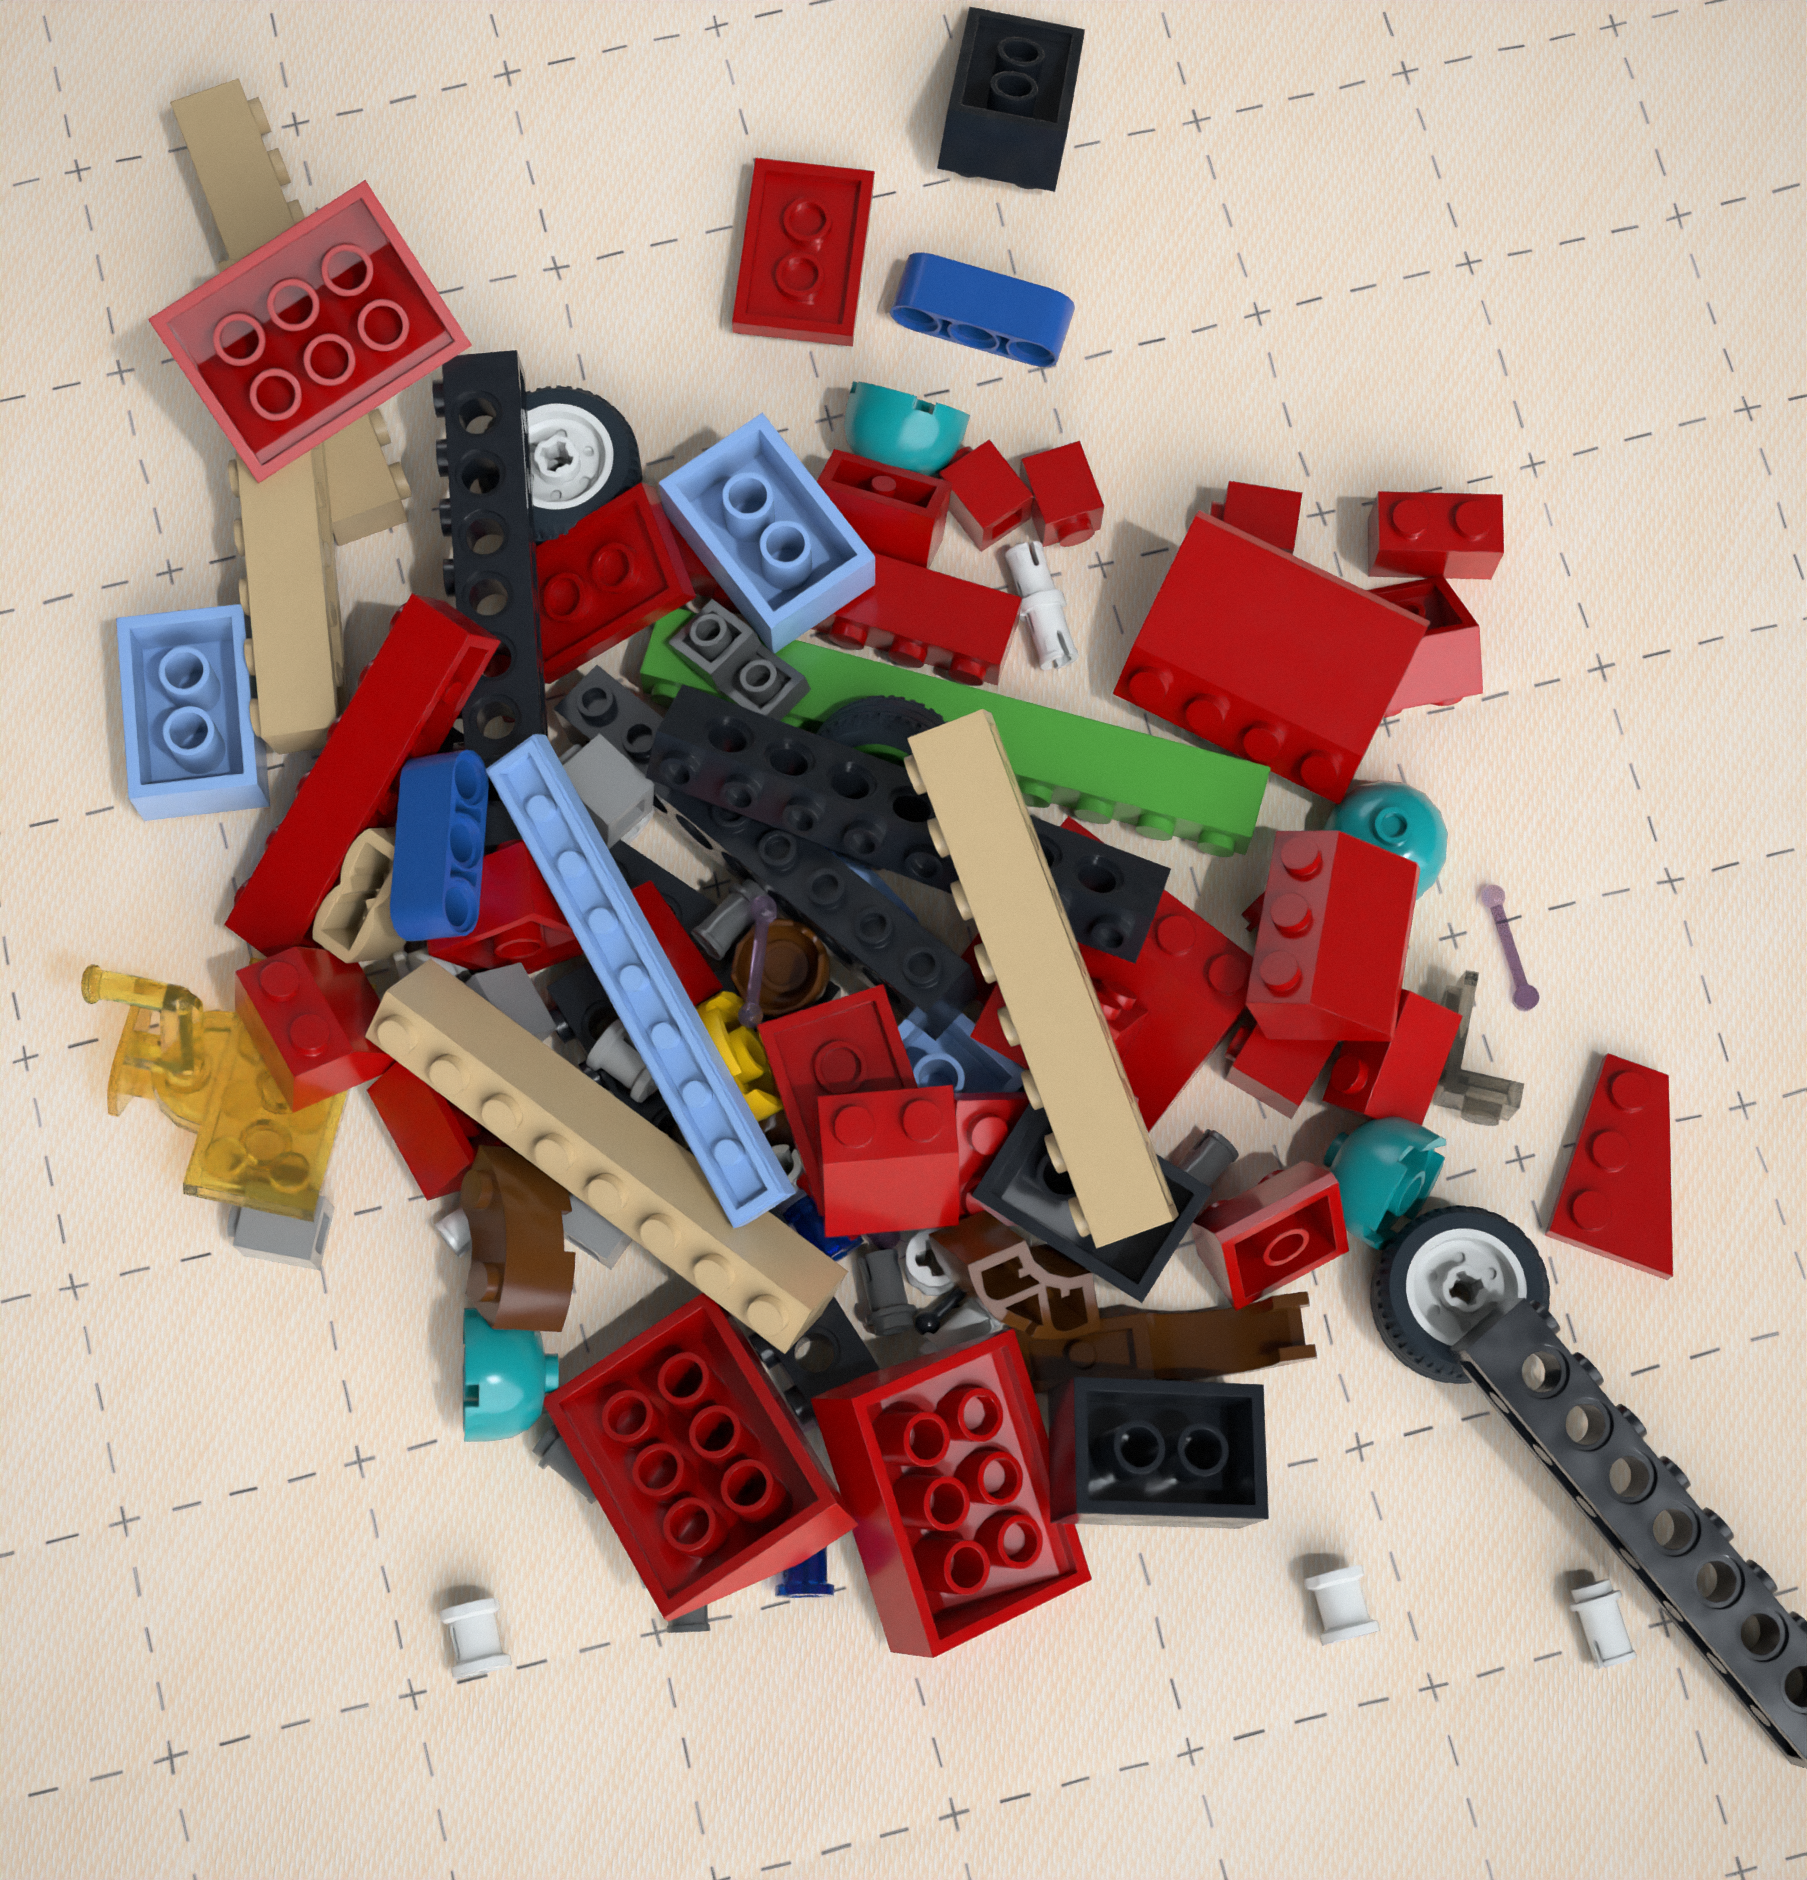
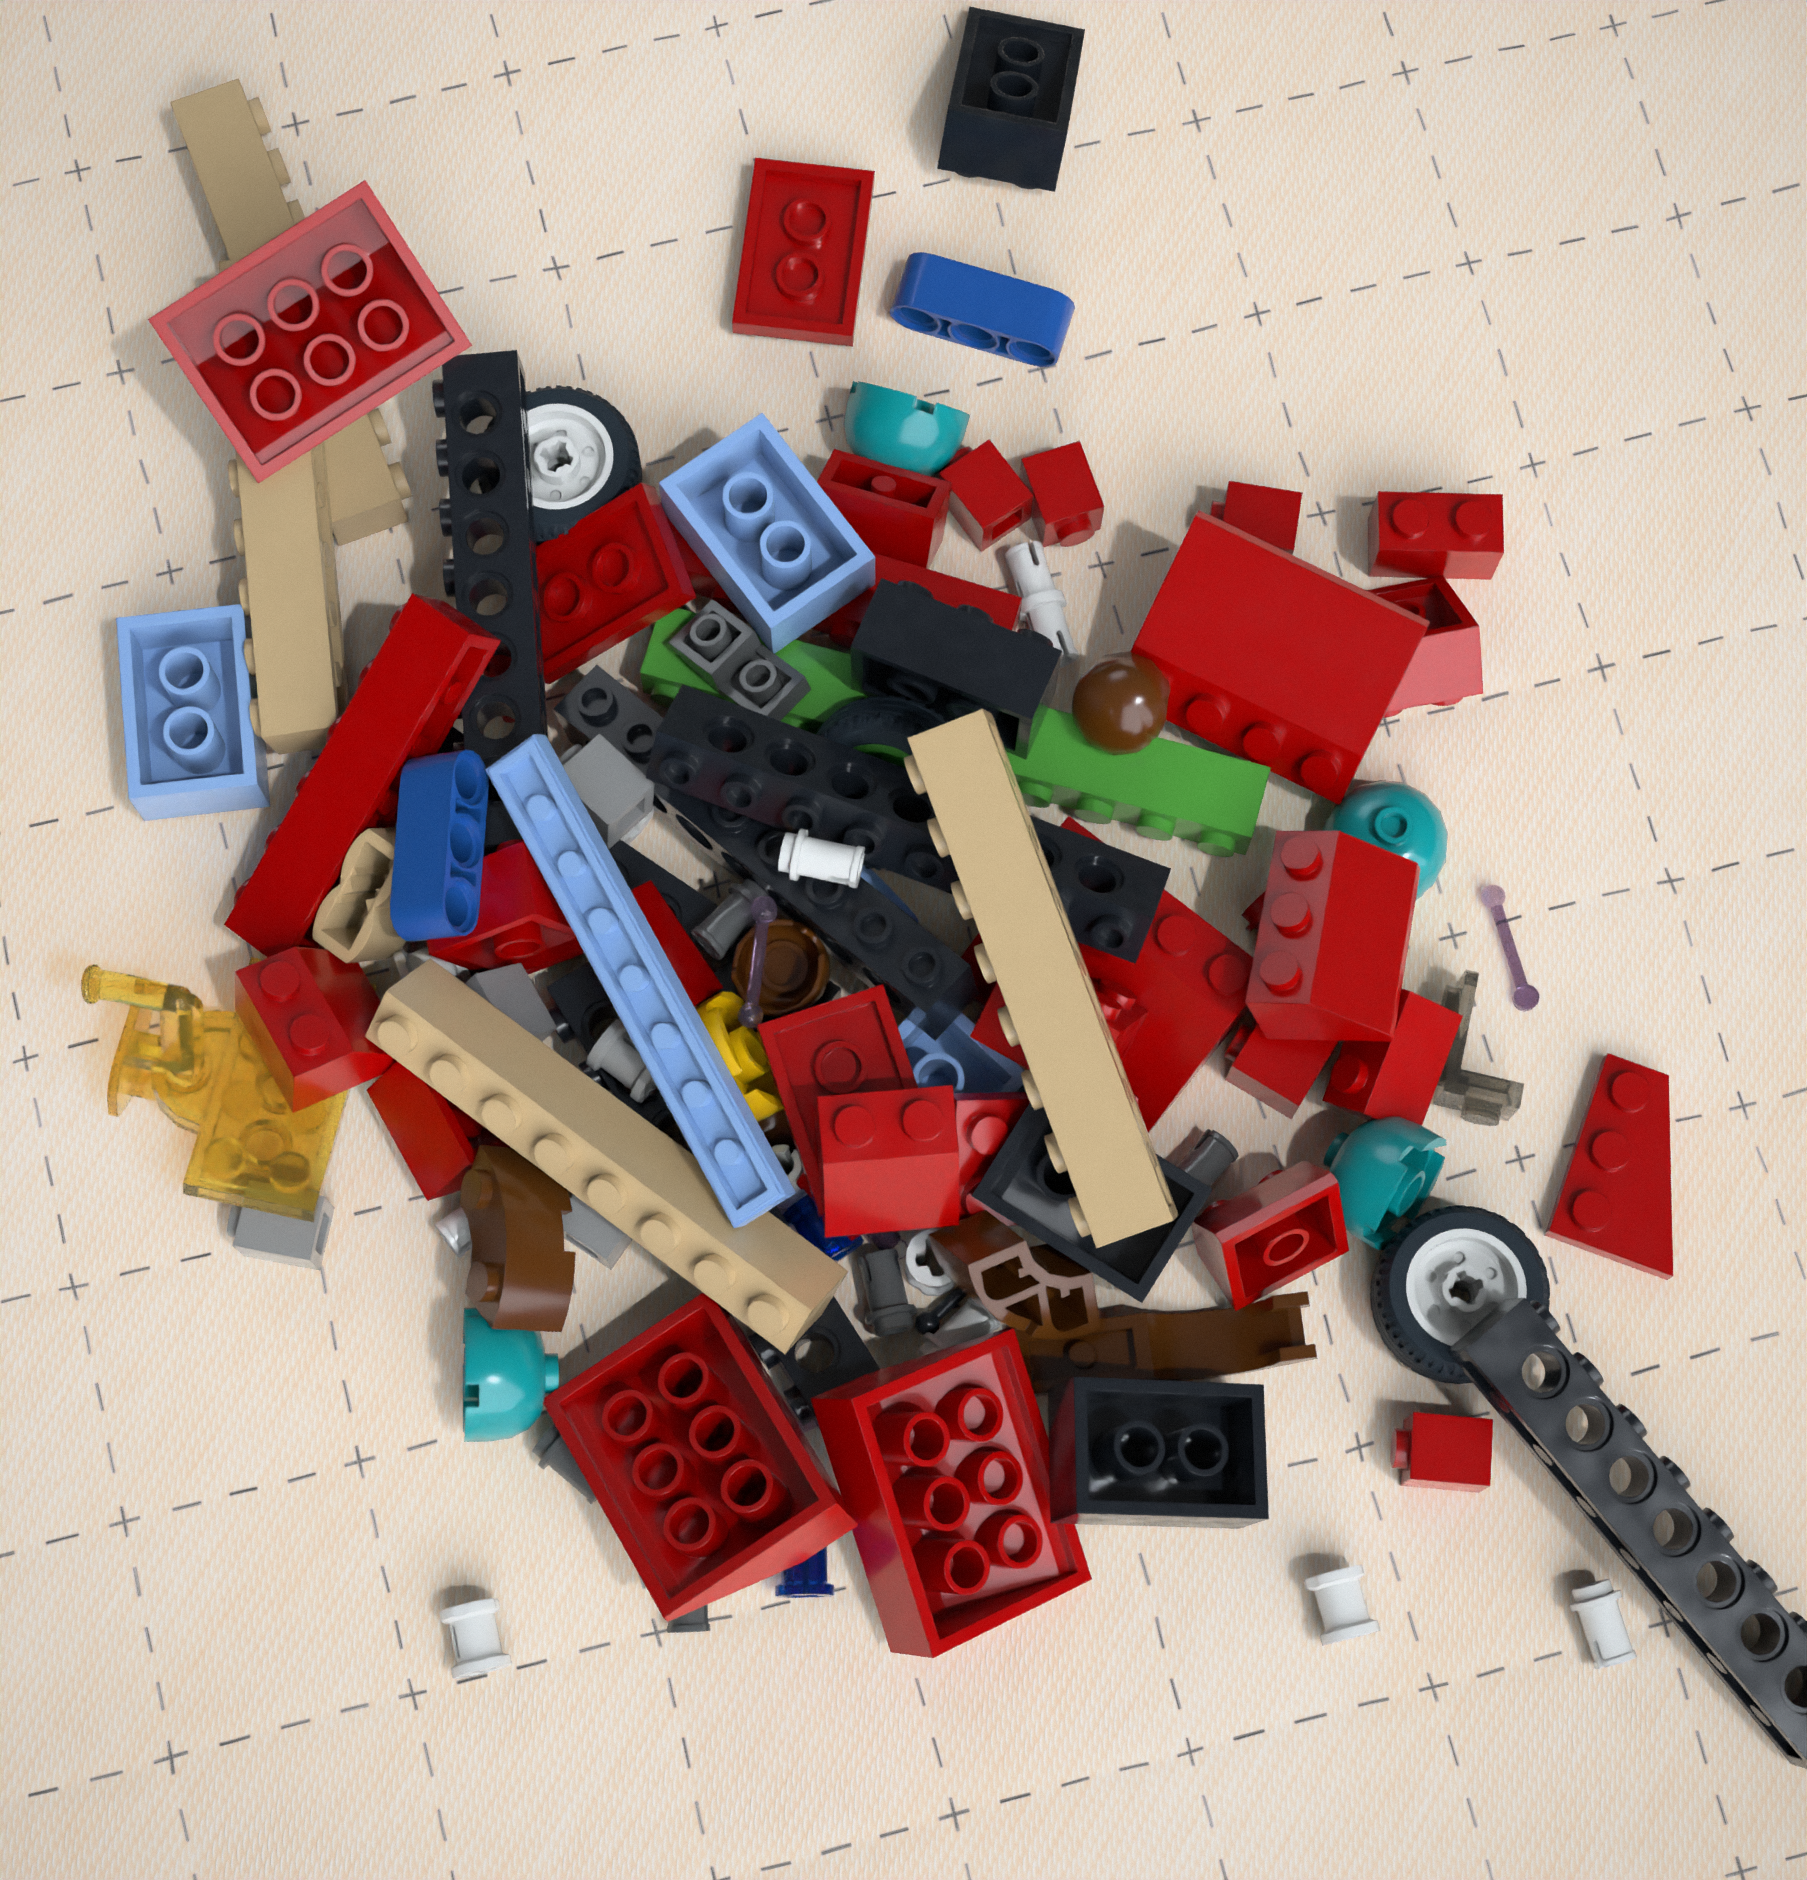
(820, 859): none -> white pin
(954, 661): none -> black brick
(1121, 703): none -> reddish brown hair
(1443, 1452): none -> red brick

